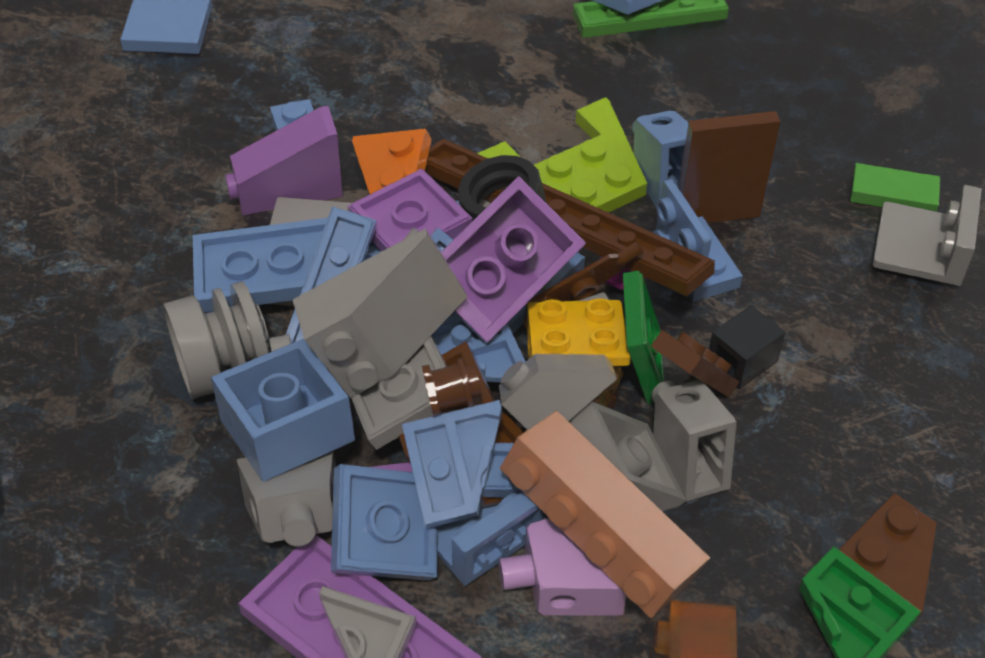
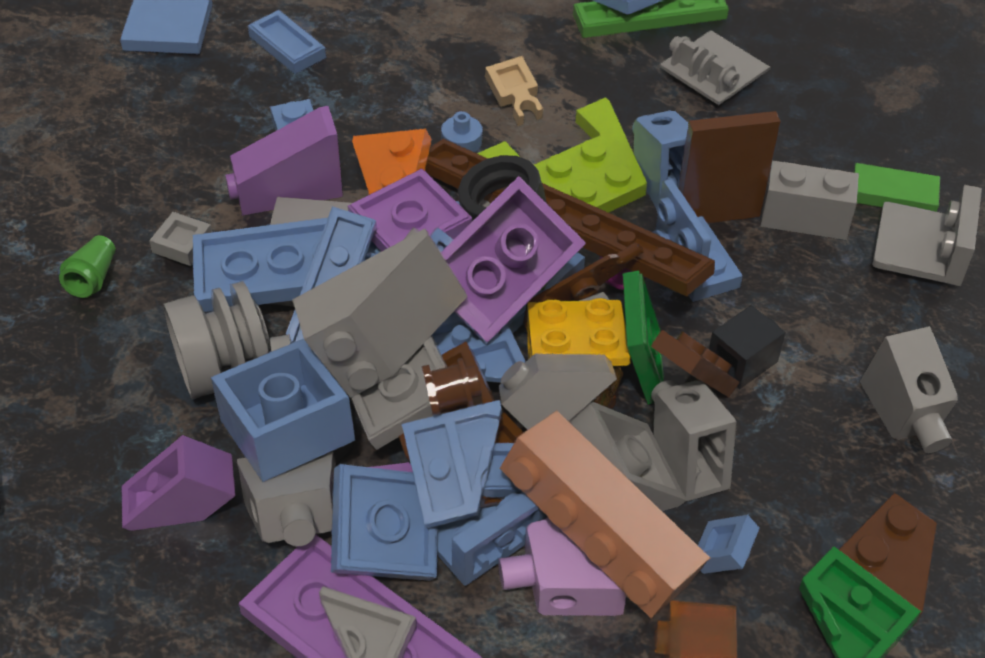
(87, 268): none -> bright green cone
(175, 237): none -> light grey plate
(178, 486): none -> medium lavender slope
(287, 41): none -> medium blue tile
(463, 131): none -> medium blue tile
(514, 85): none -> tan plate
(712, 66): none -> light grey hinge
(728, 543): none -> medium blue plate
(810, 200): none -> light grey slope
(912, 388): none -> light grey torso

